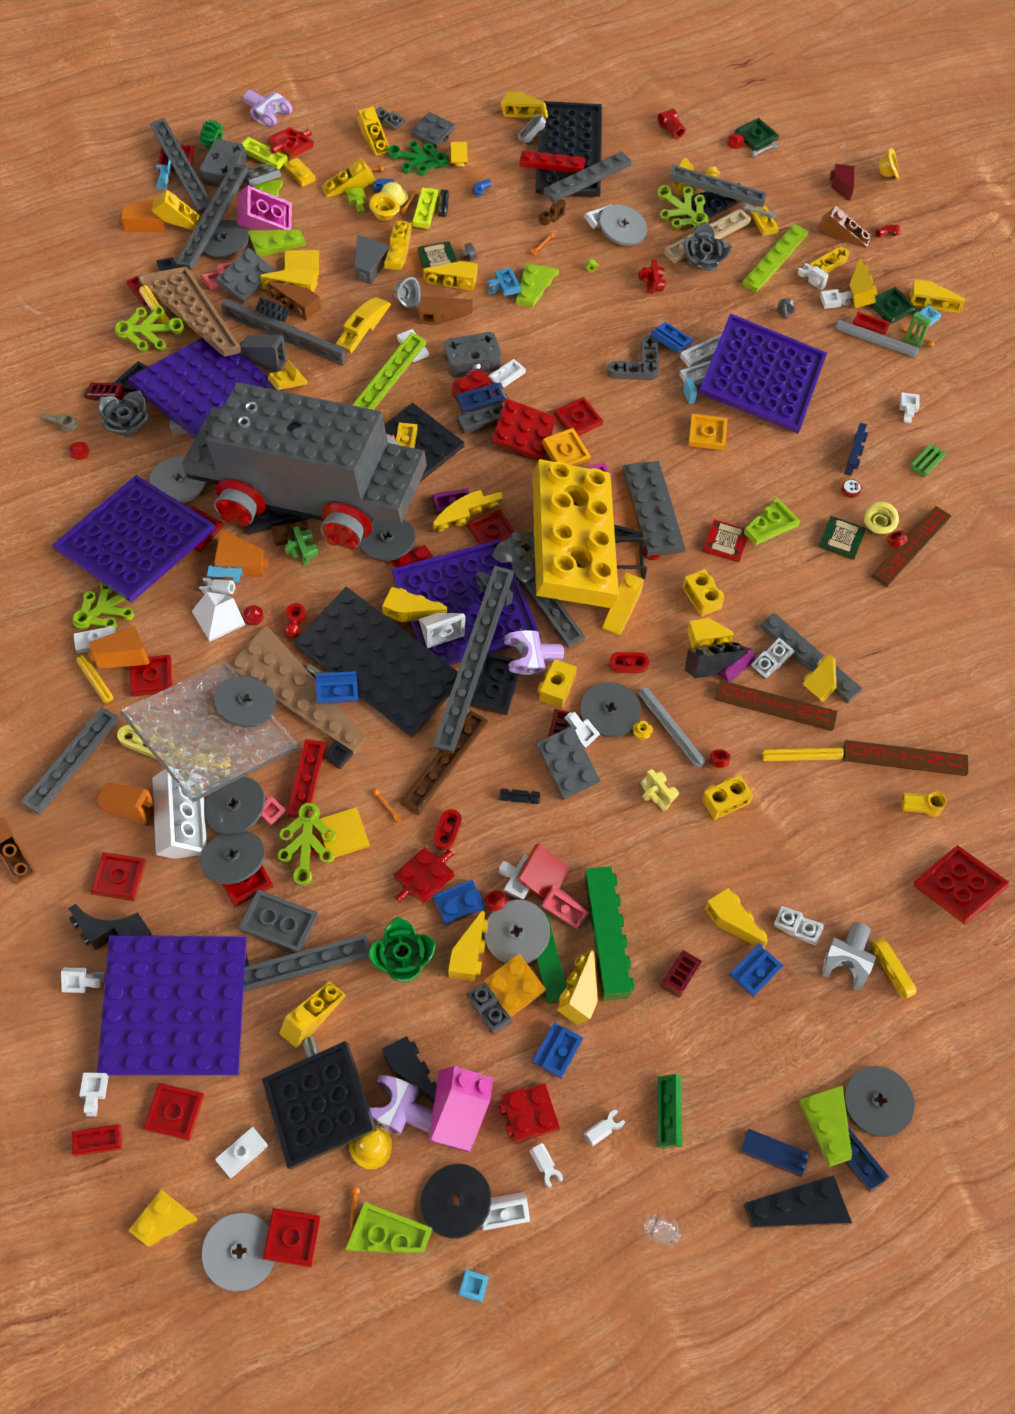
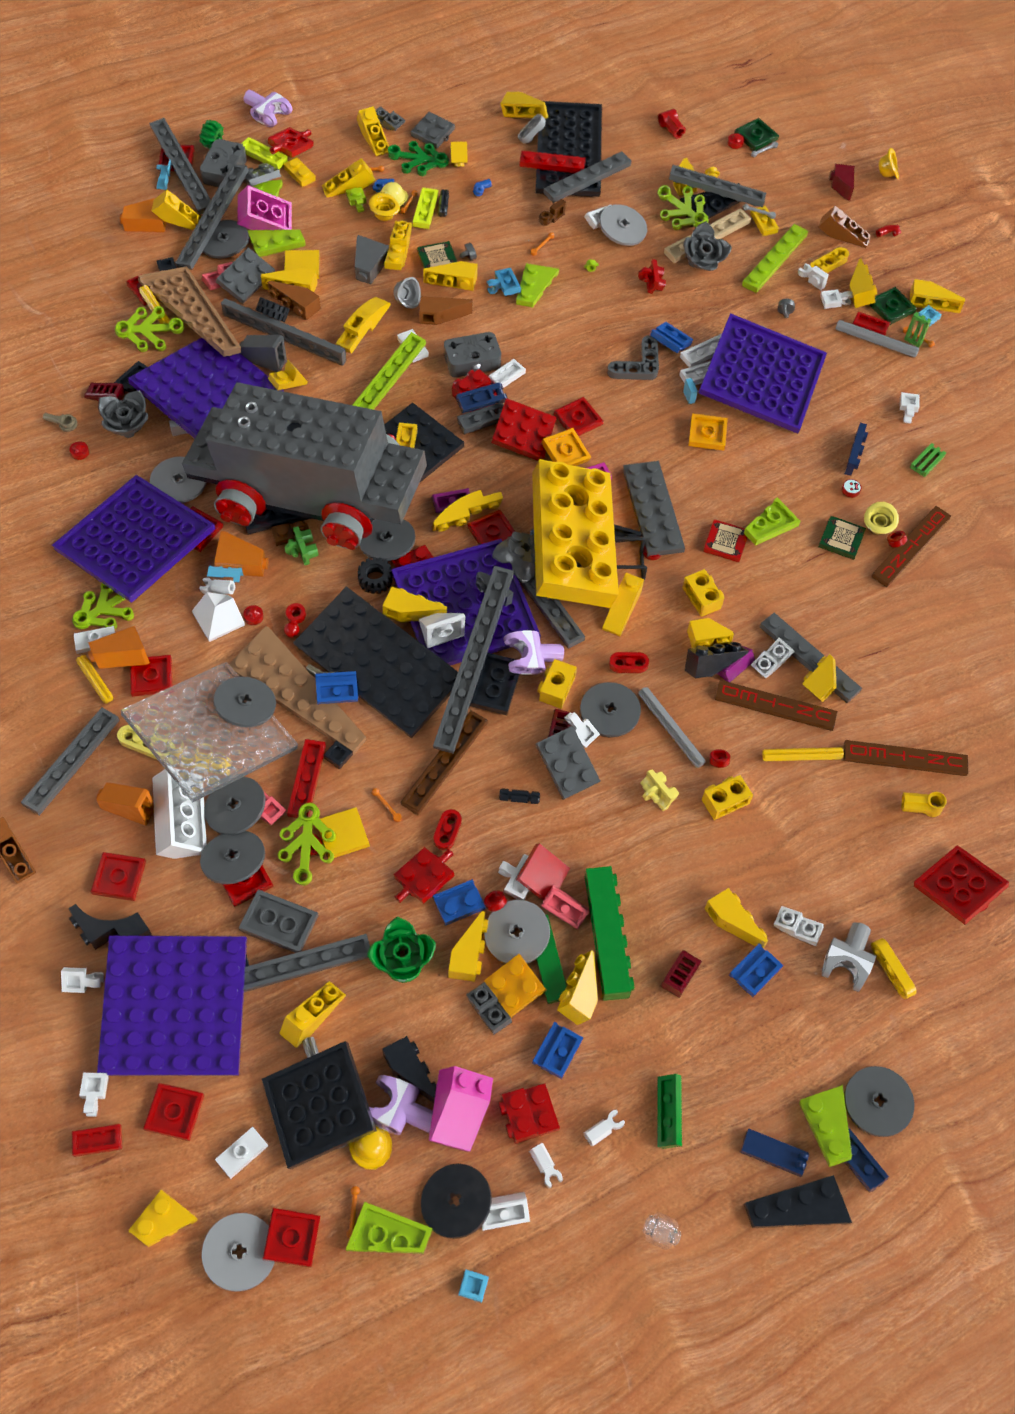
(375, 585): none -> black tyre
(638, 733): yellow plate -> none

